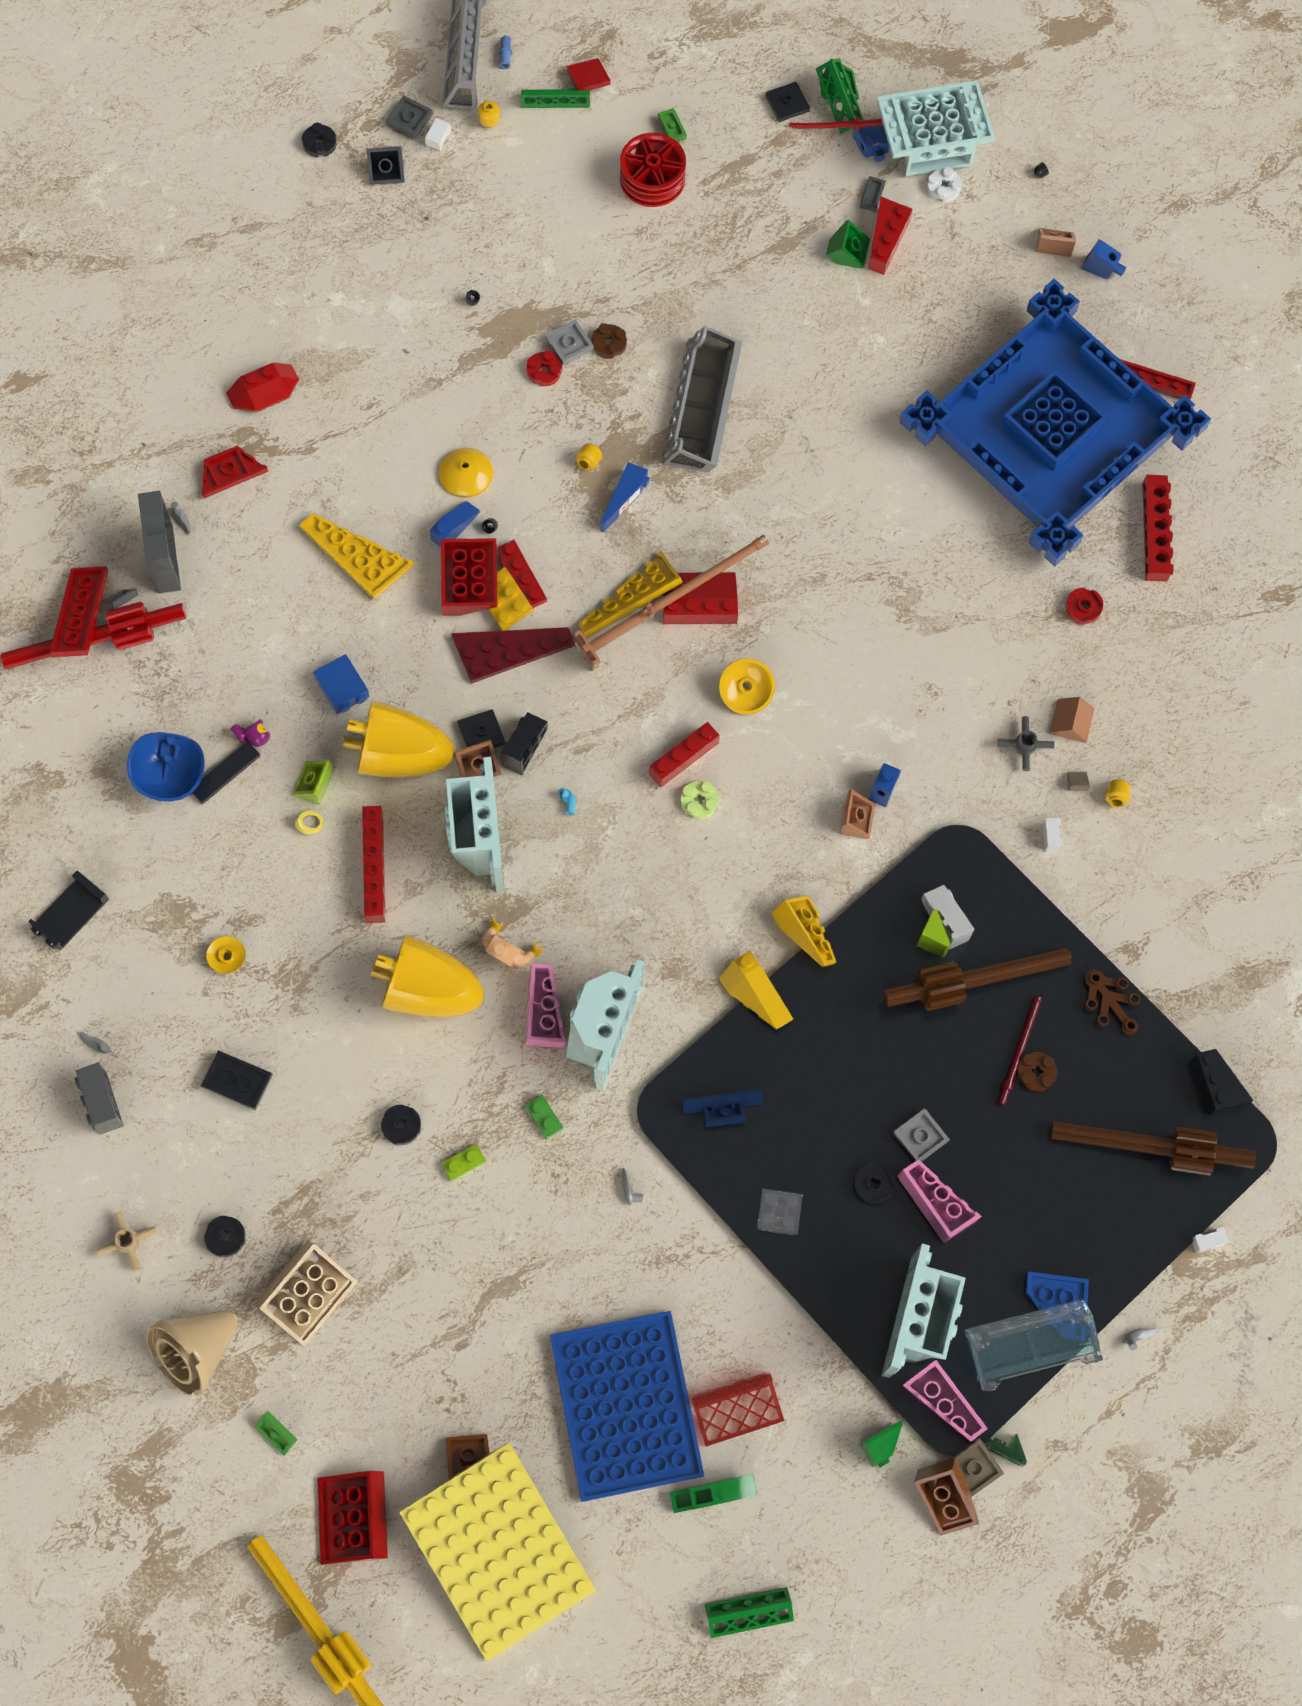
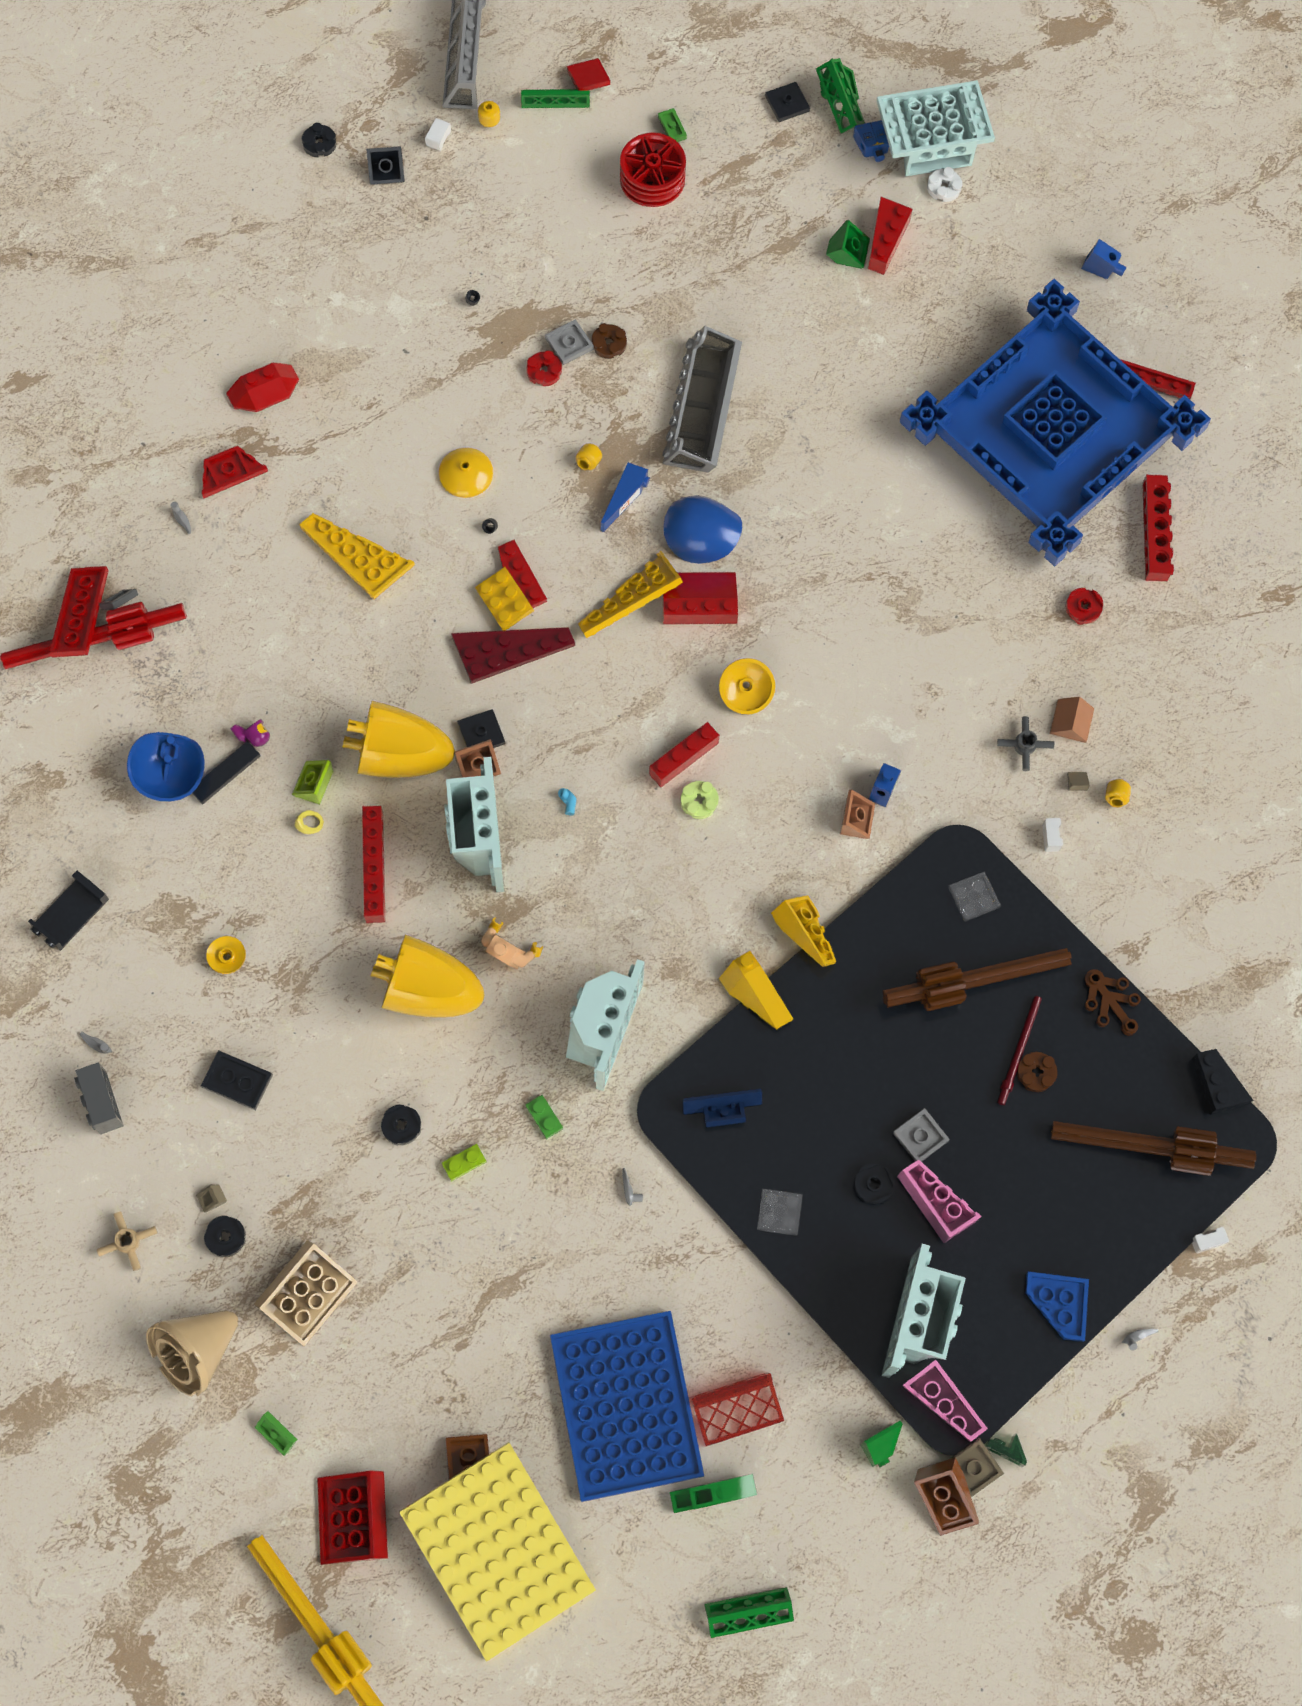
(159, 542): dark grey tile -> none
(211, 1197): none -> dark tan slope
(341, 684): blue brick -> none
(409, 117): dark grey plate -> none
(454, 522): blue slope -> none
(468, 575): red slope -> none
(505, 52): medium blue axle -> none
(523, 743): black wedge -> none
(543, 1016): bright pink wedge -> none
(648, 612): nougat piece -> none
(701, 529): none -> blue piece
(847, 124): red sword -> none
(872, 194): dark grey tile -> none
(934, 936): lime slope -> none
(952, 917): white wedge -> none
(974, 896): none -> clear plate
(1033, 1343): windscreen -> none
(1041, 170): black hinge -> none
(1055, 242): nougat slope -> none

